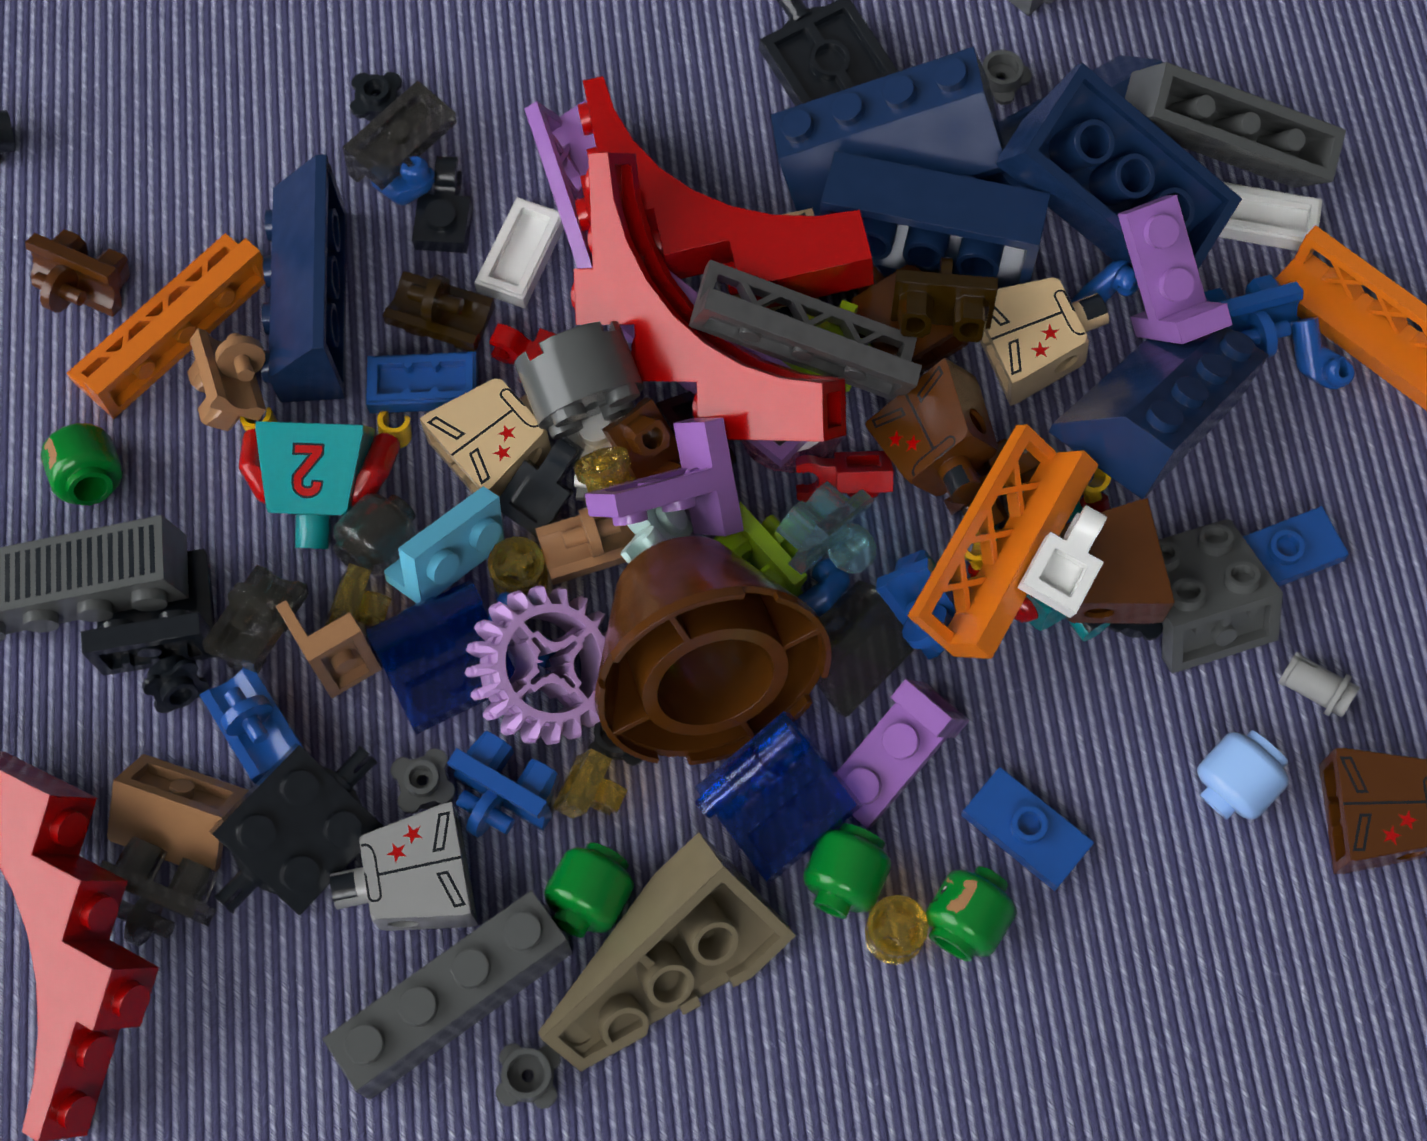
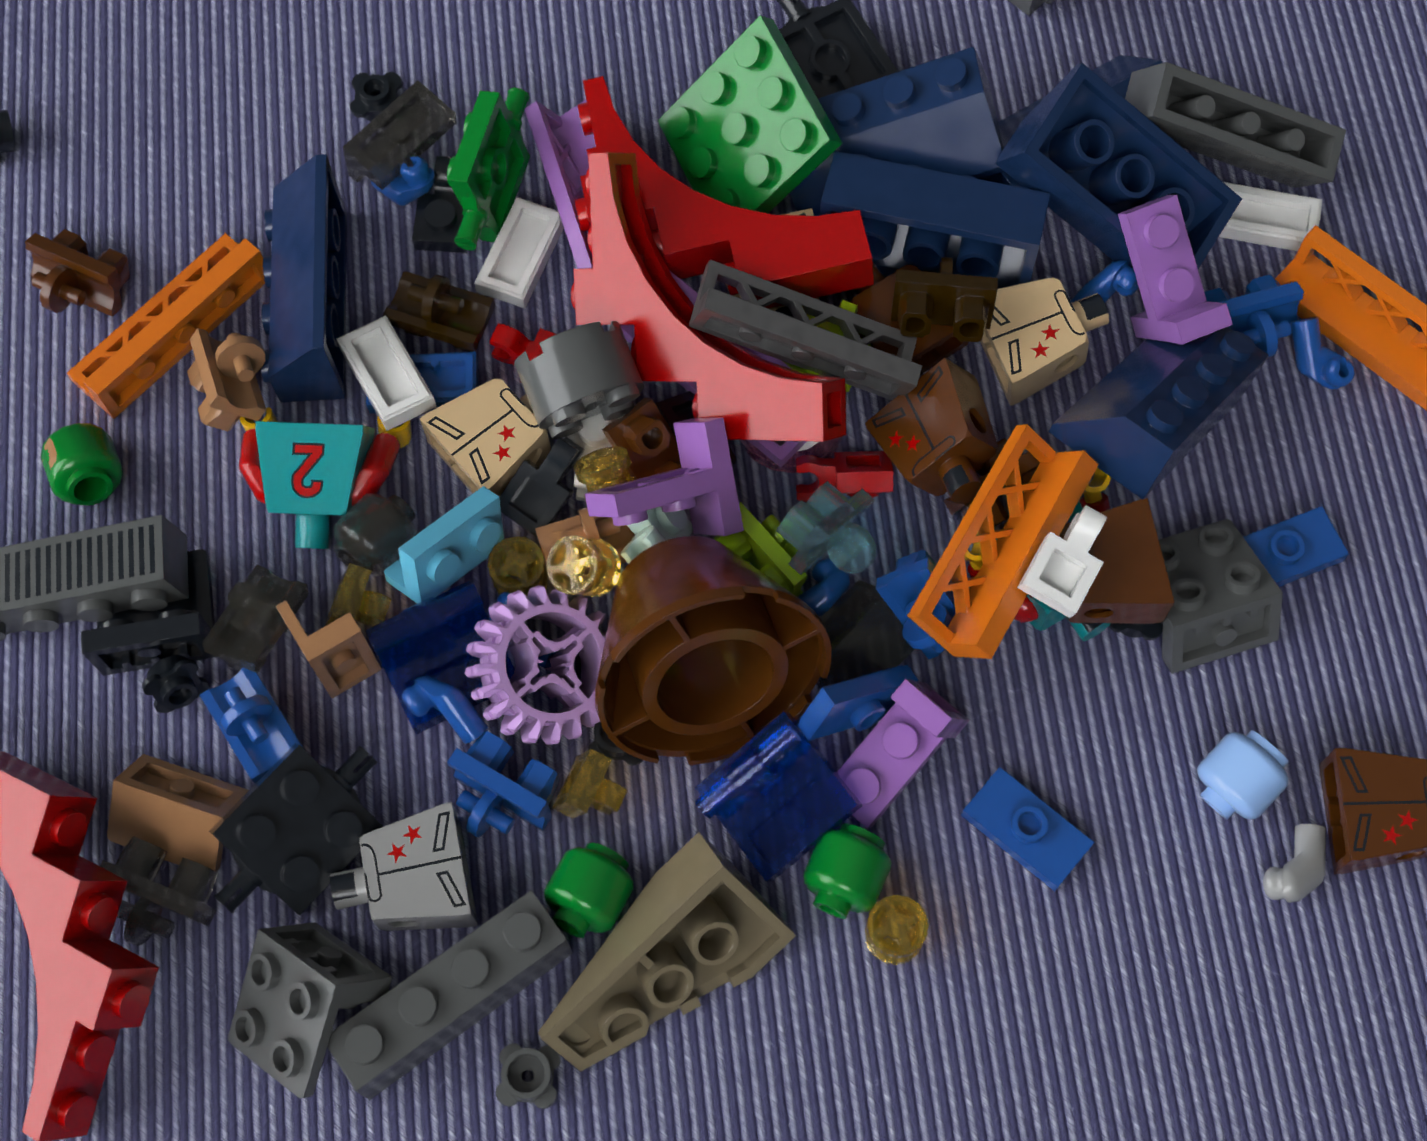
(292, 1000): none -> dark grey bracket
(386, 373): none -> white tile
(435, 792): dark grey plate -> none
(448, 700): none -> blue arm
(489, 165): none -> green plate
(571, 557): none -> clear yellow wheel
(750, 123): none -> green plate
(853, 703): none -> blue plate
(970, 913): green head -> none
(1009, 66): dark grey plate -> none
(1304, 871): none -> light grey arm
(1319, 684): light grey pin -> none

